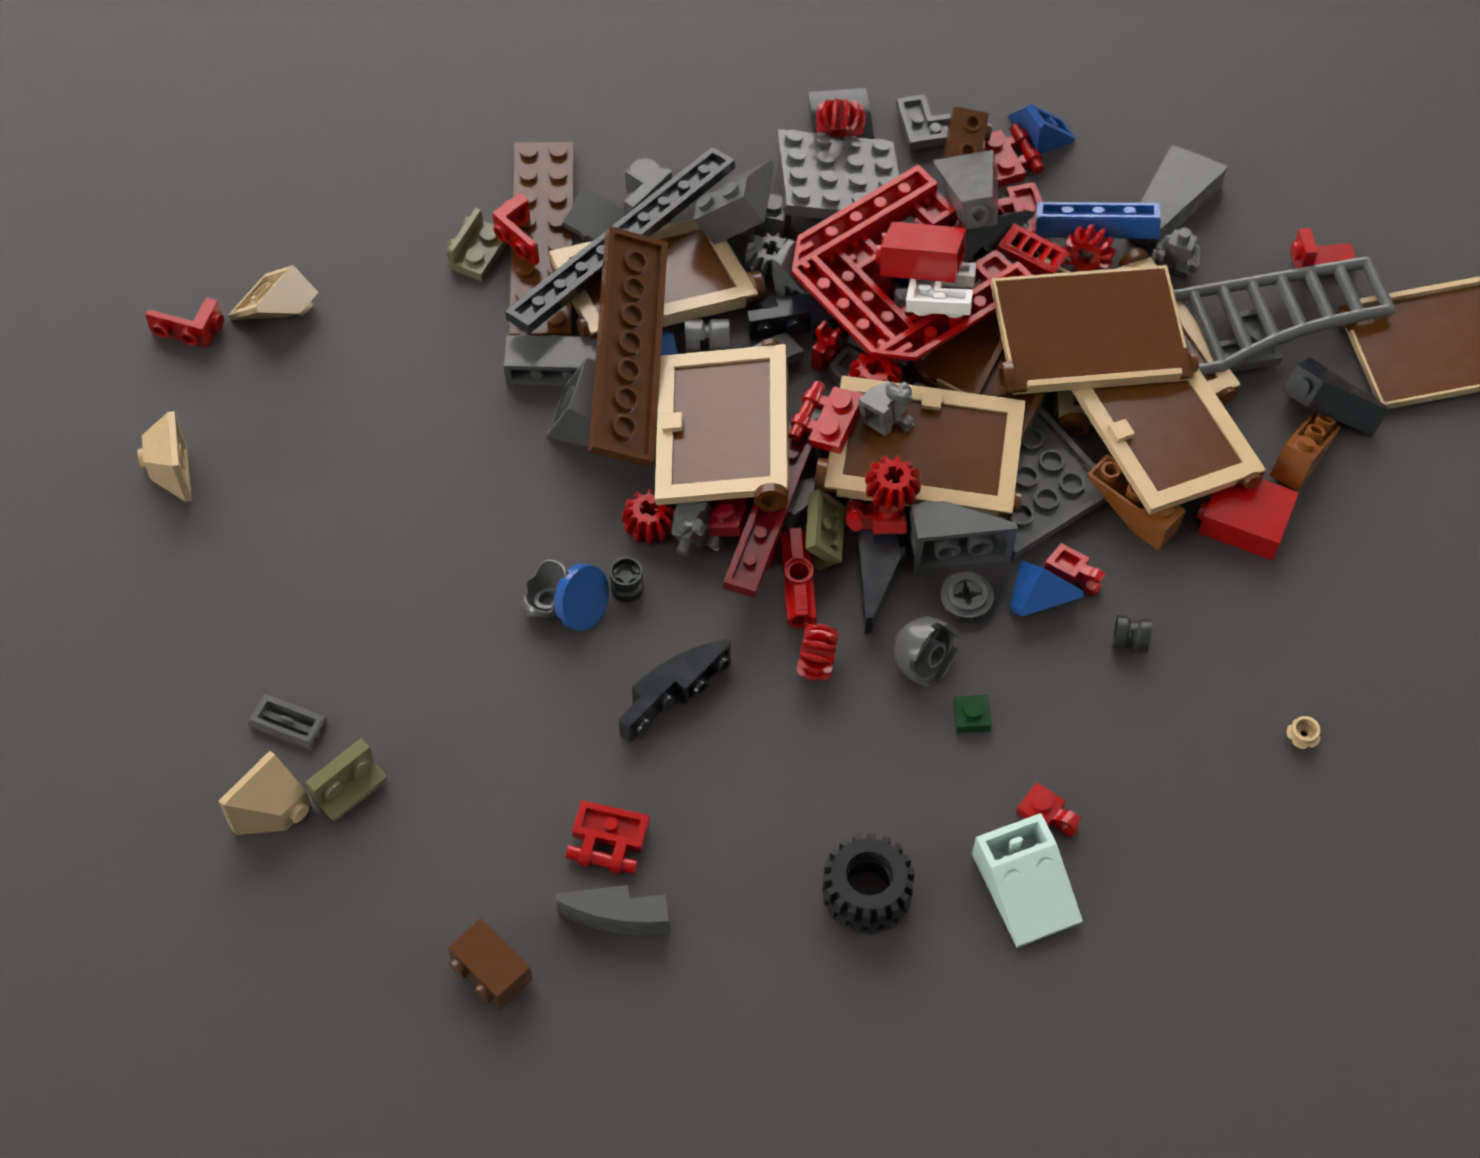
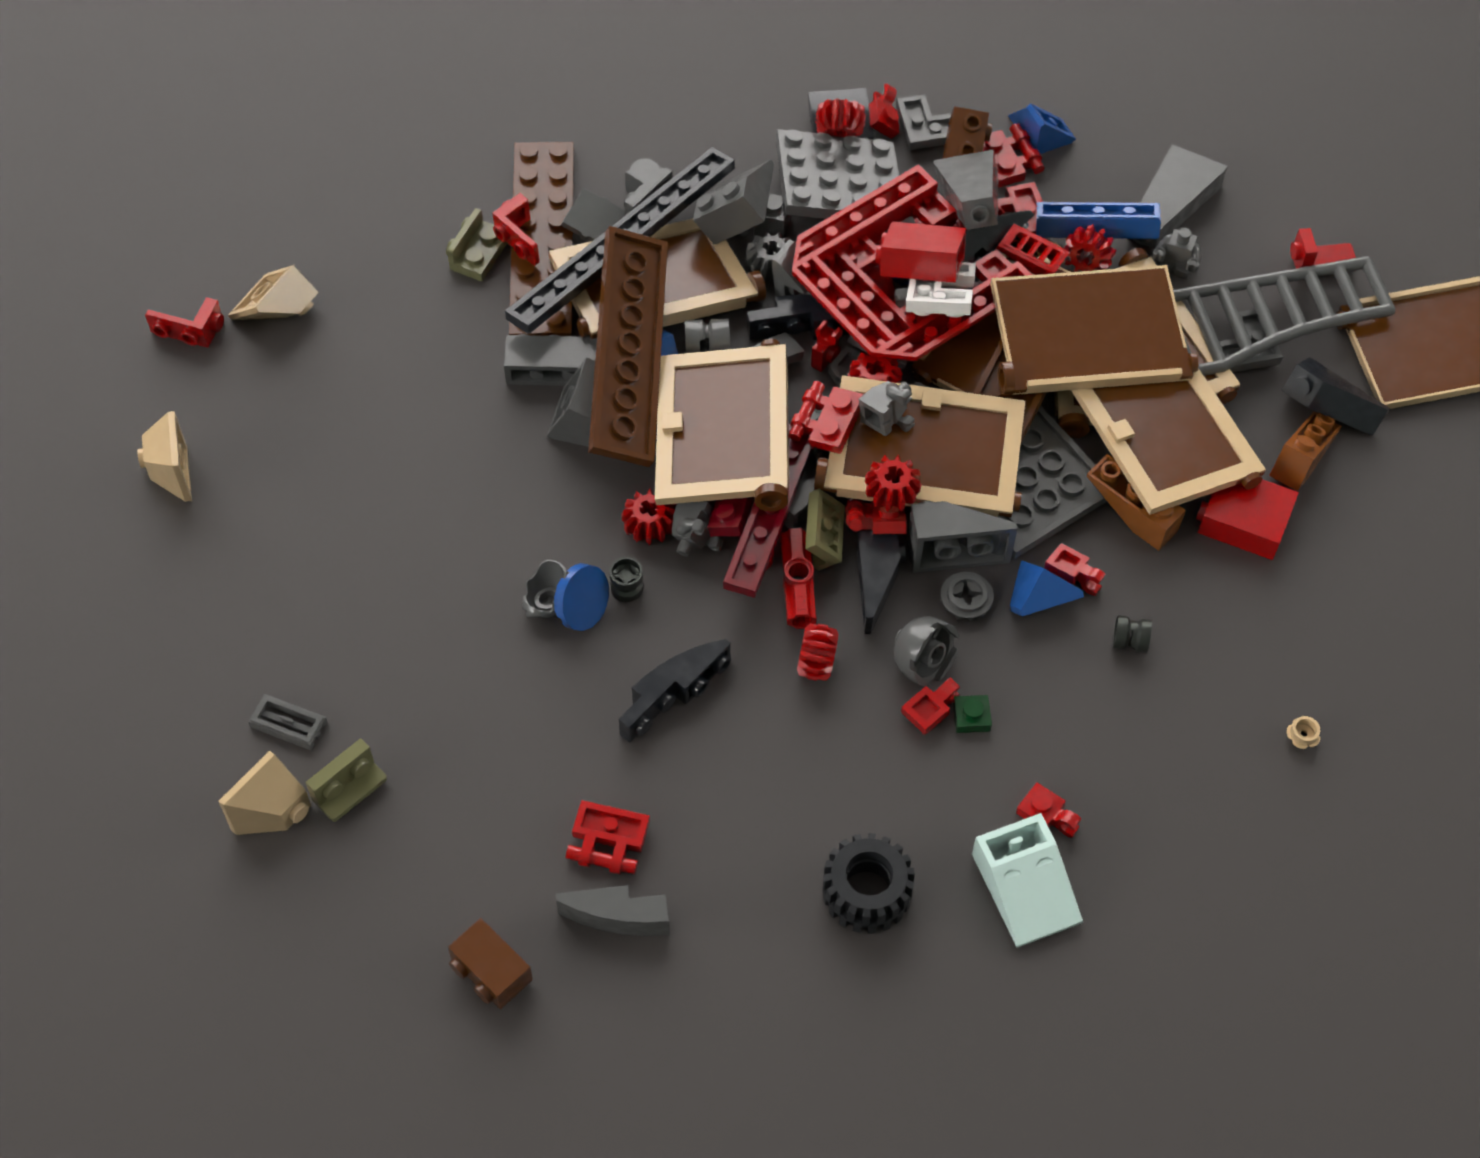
(882, 113): none -> red plate
(929, 707): none -> red plate

